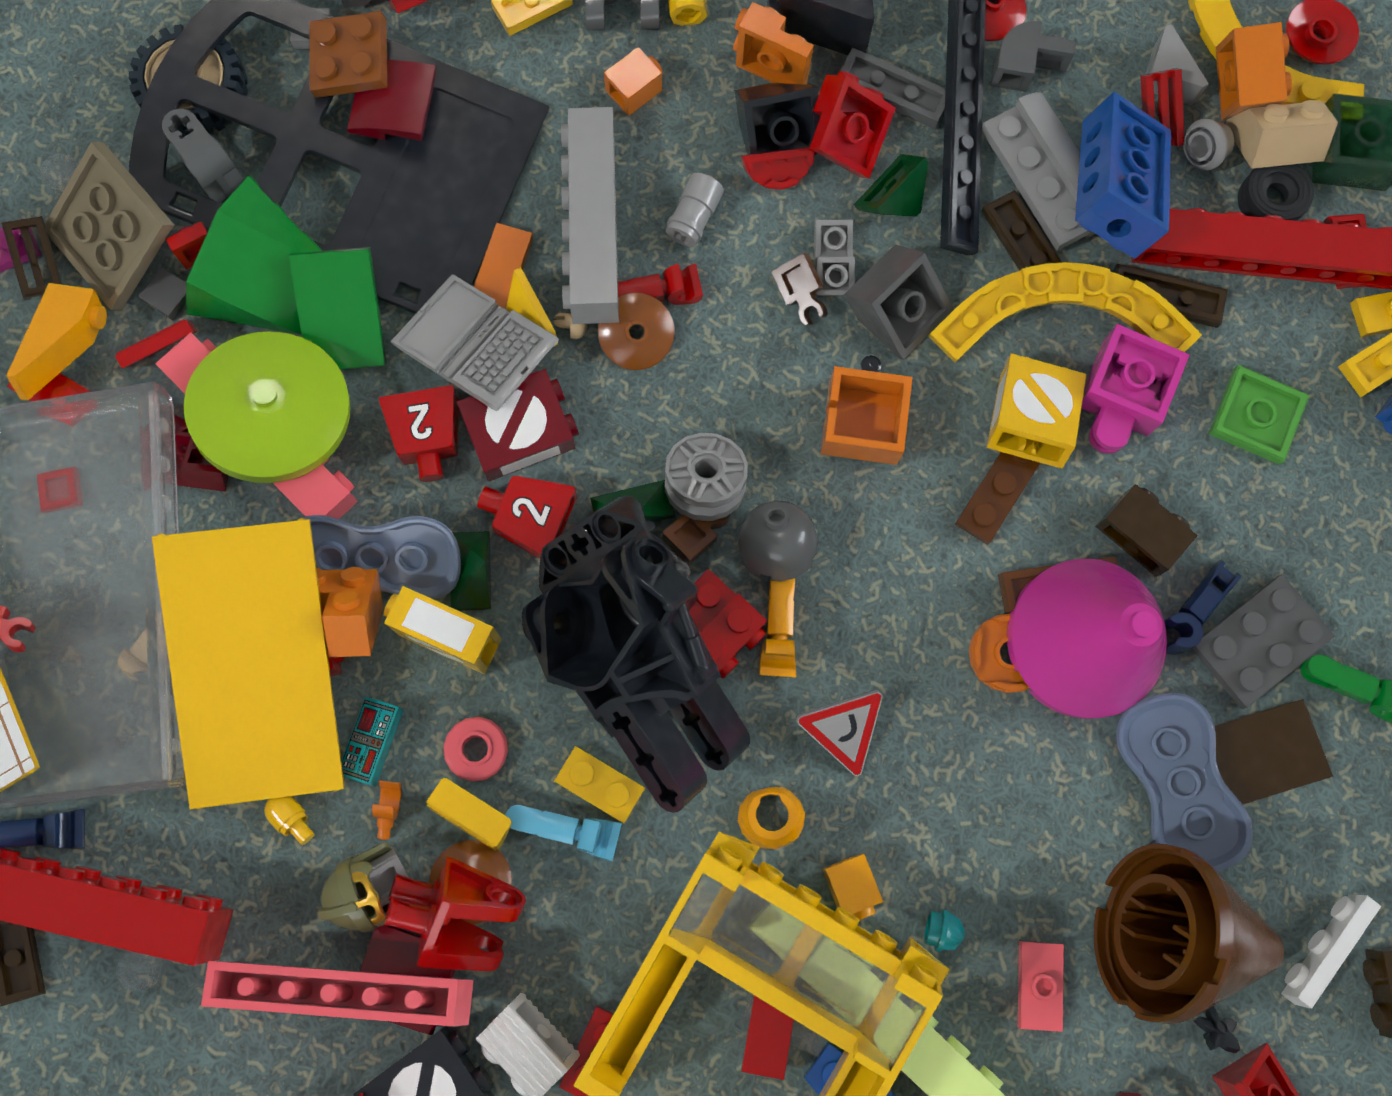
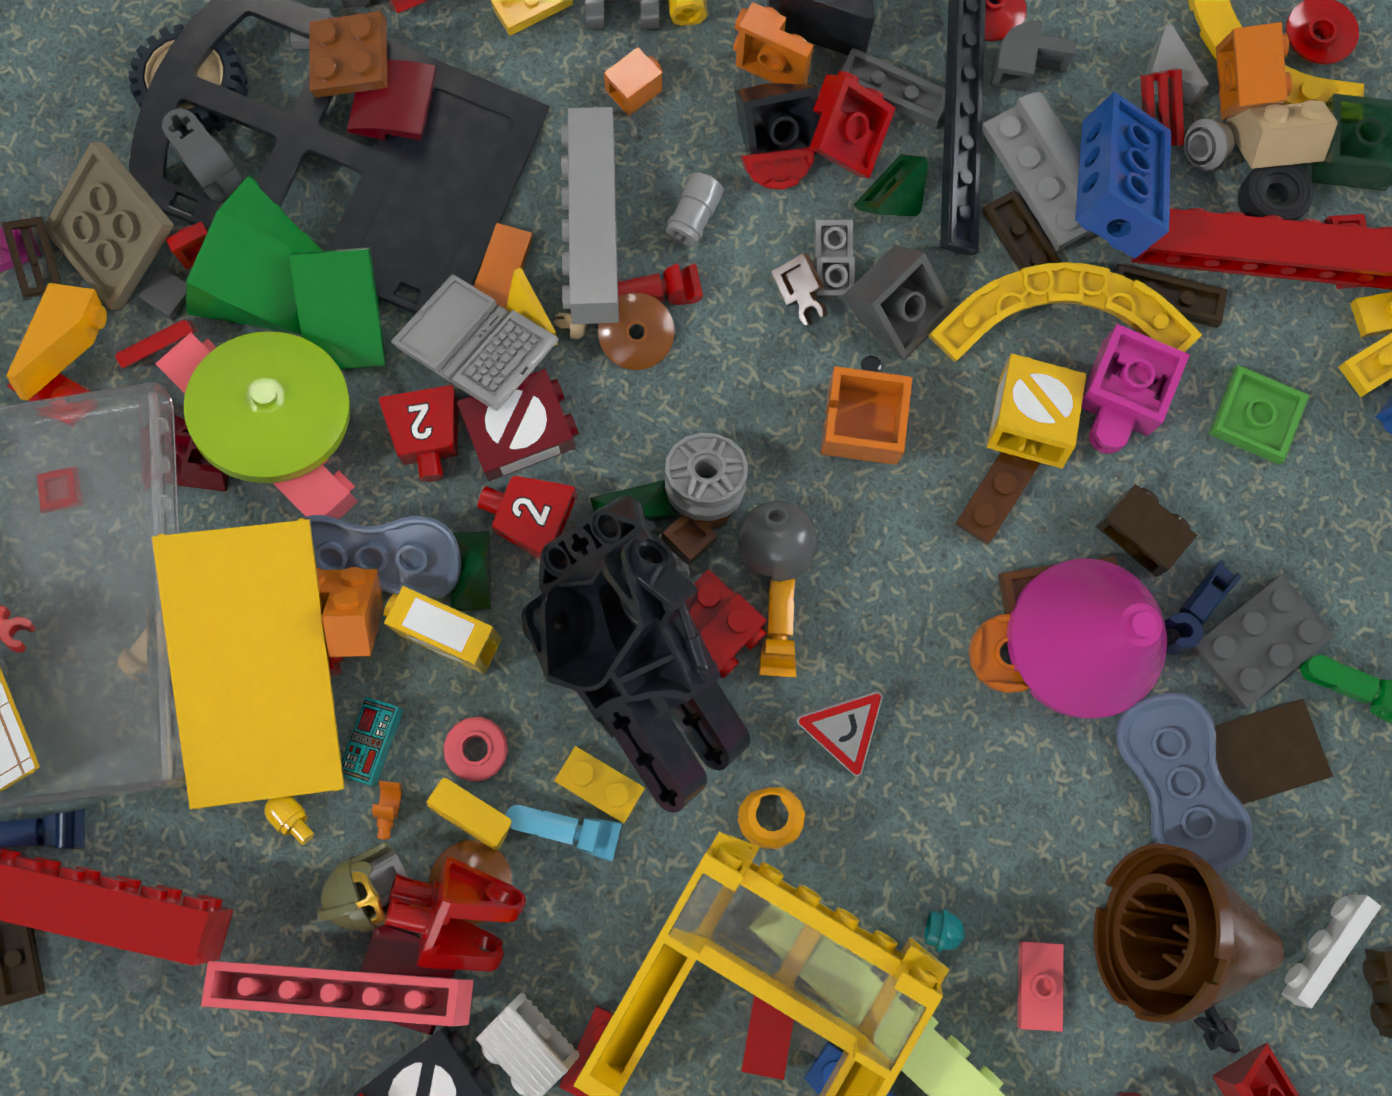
(853, 886): light orange brick -> none

